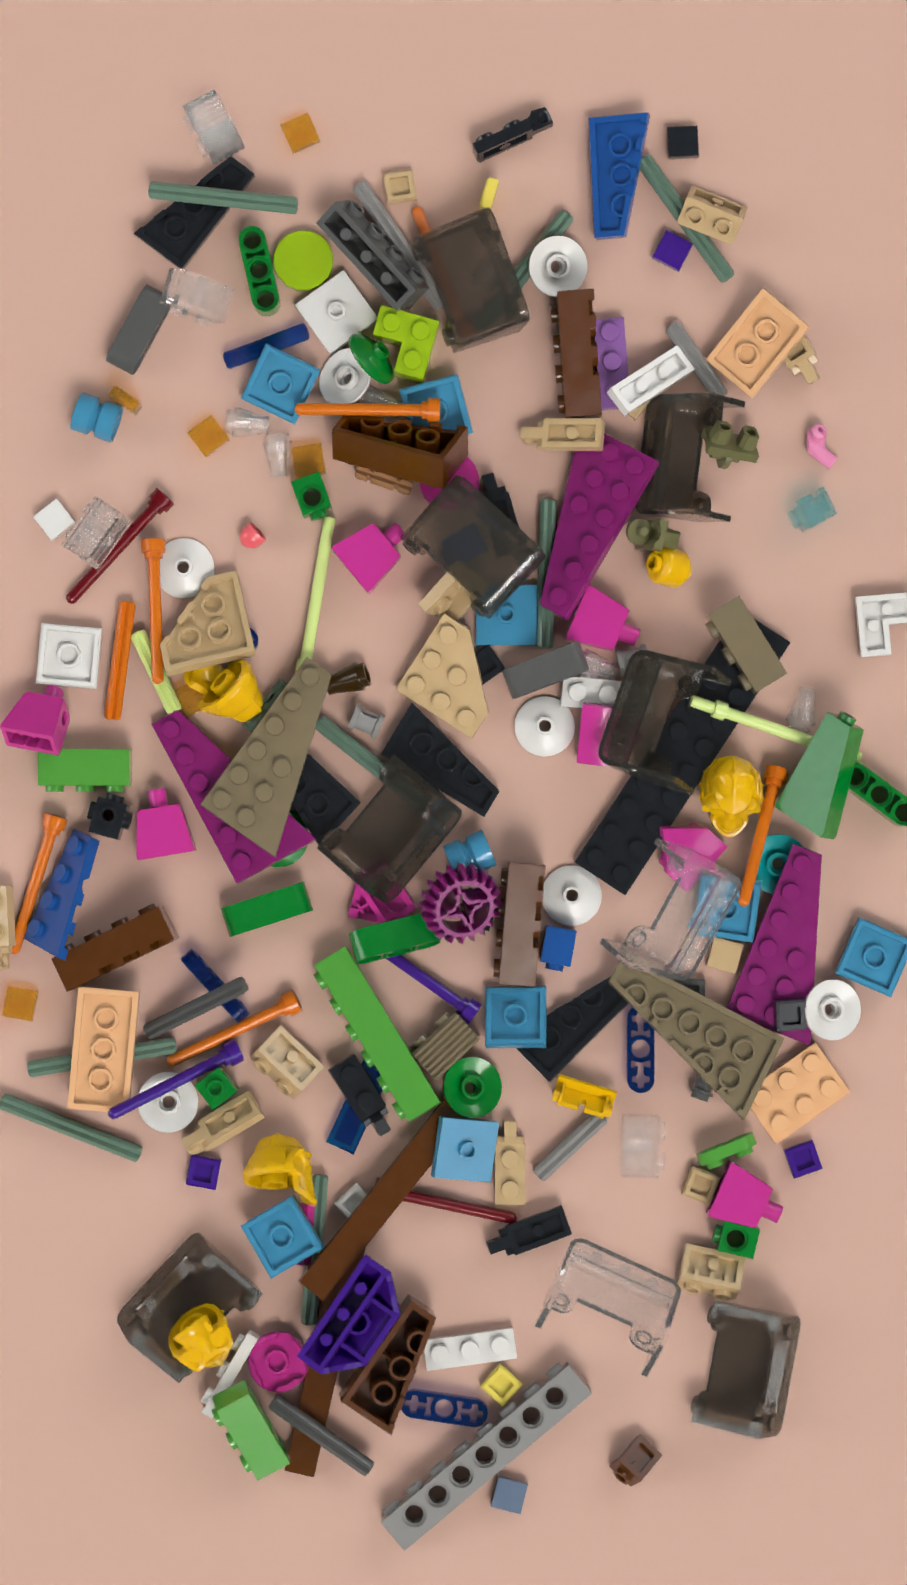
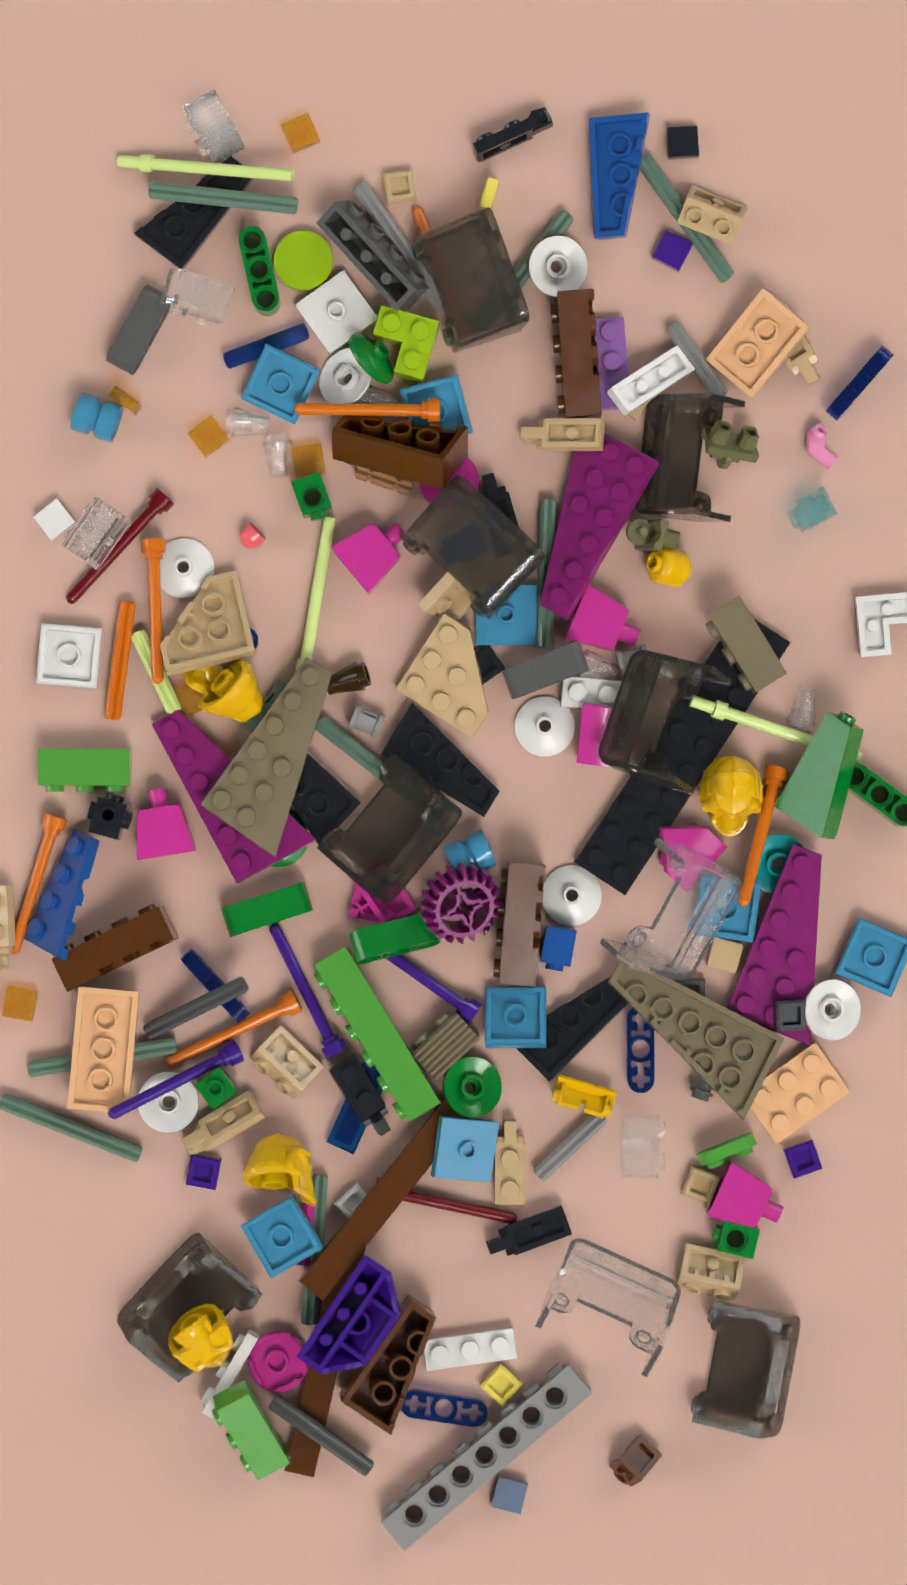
(38, 722): dark pink torso -> none
(148, 164): none -> yellowish green bar
(332, 1043): none -> dark purple piece
(859, 383): none -> clear blue beam

